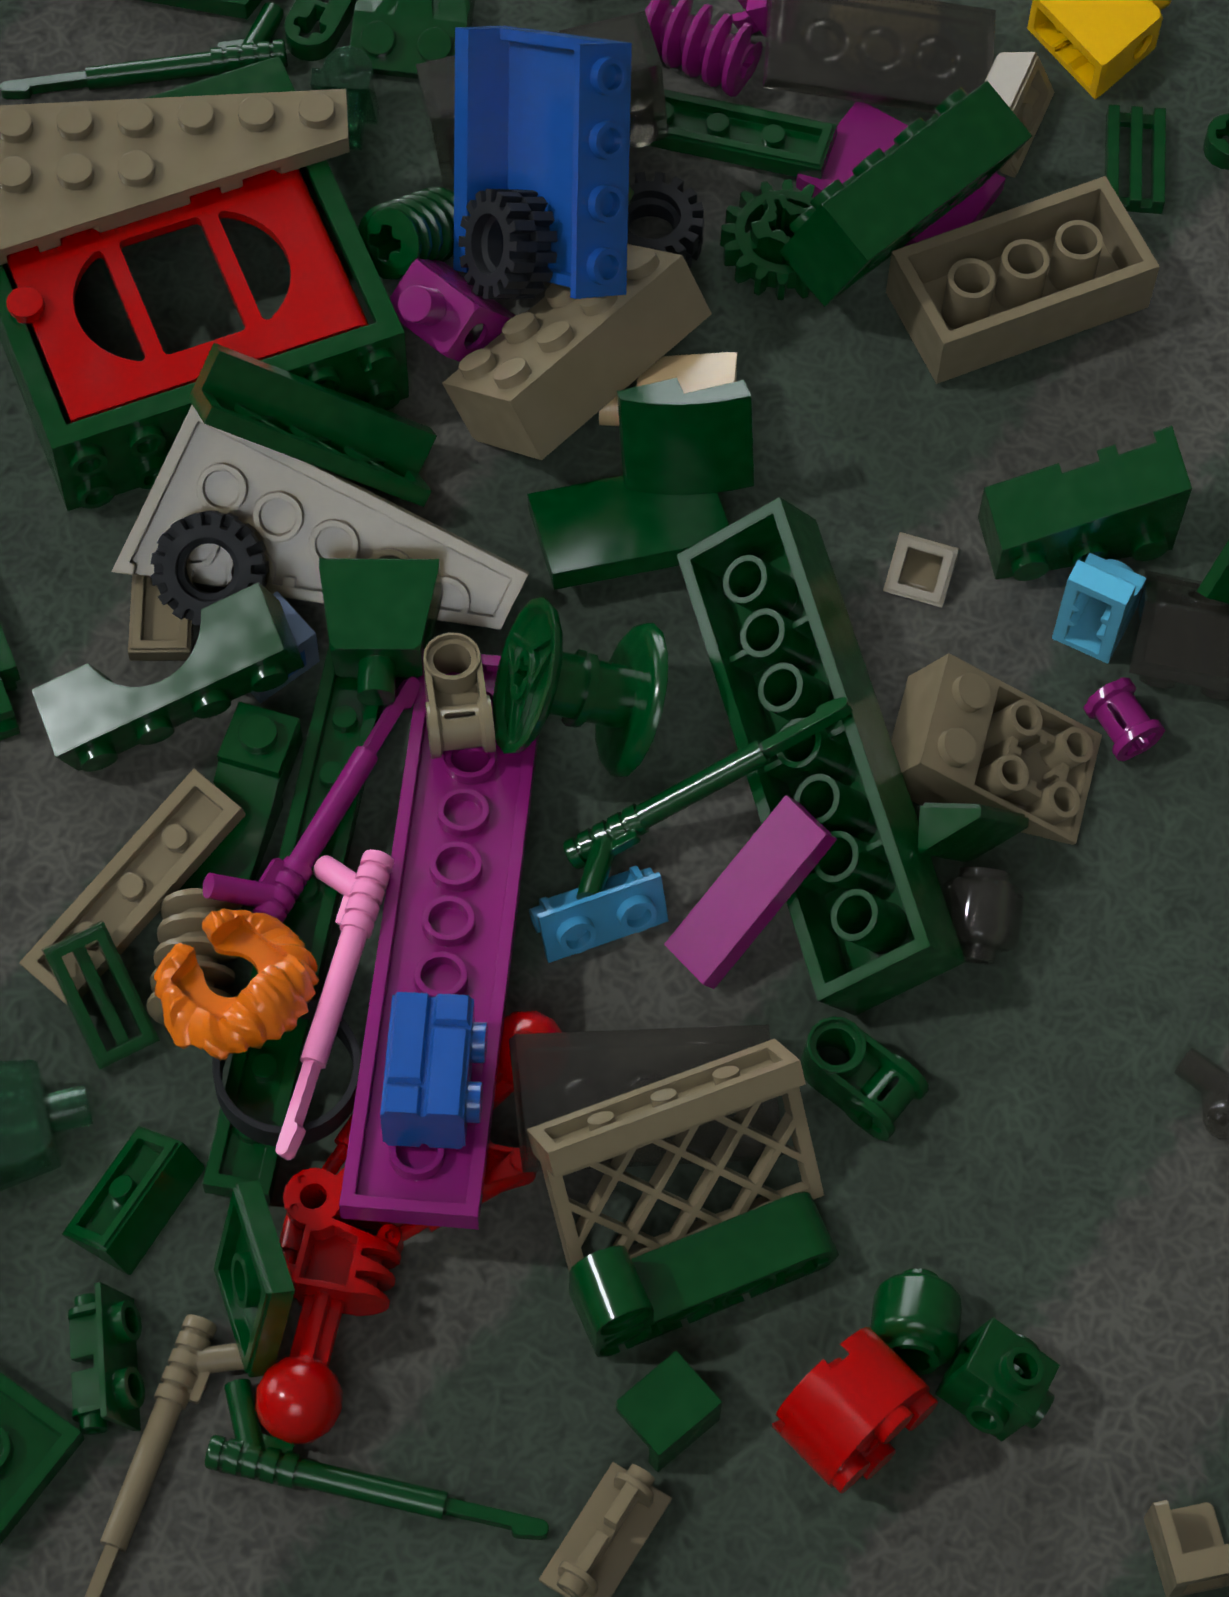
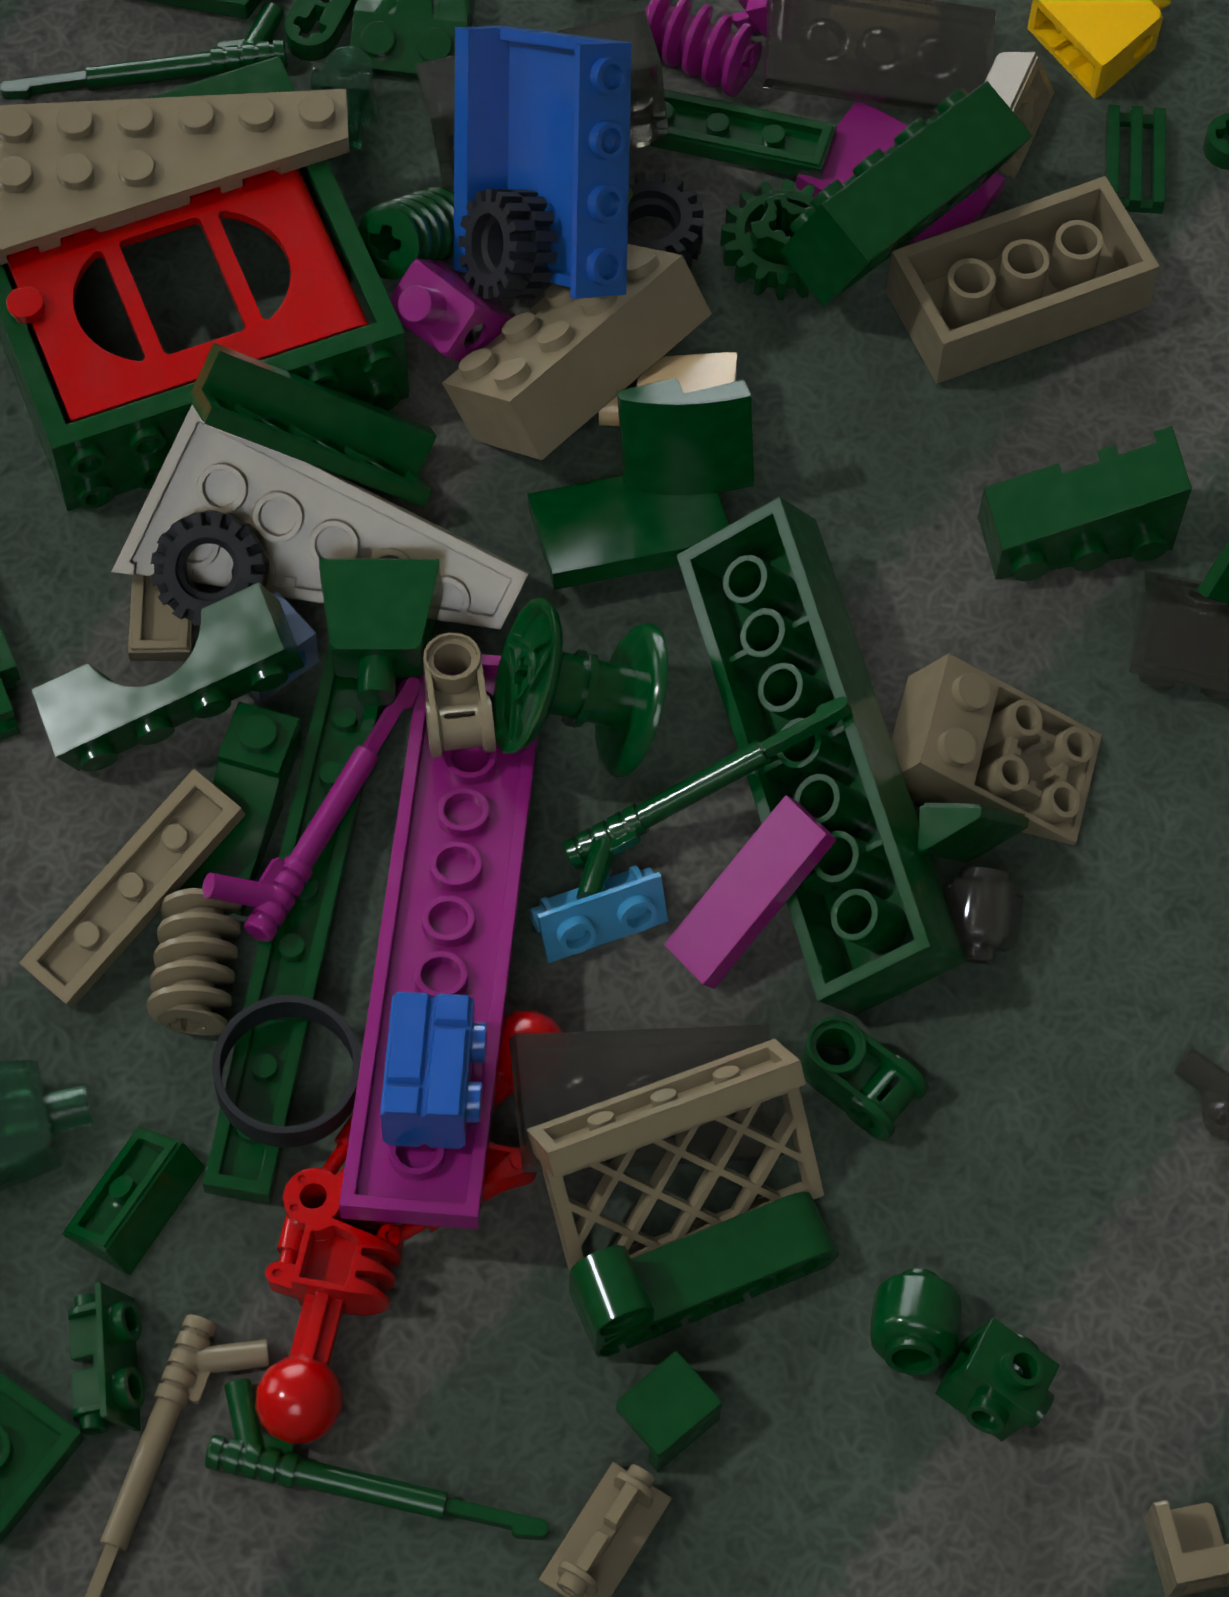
(76, 944): dark green tile -> none
(253, 1278): dark green plate -> none
(261, 1010): orange piece -> none
(356, 917): bright pink piece -> none
(852, 1410): red brick -> none
(921, 569): dark tan slope -> none
(1098, 606): medium azure arch -> none
(1123, 719): magenta bush -> none

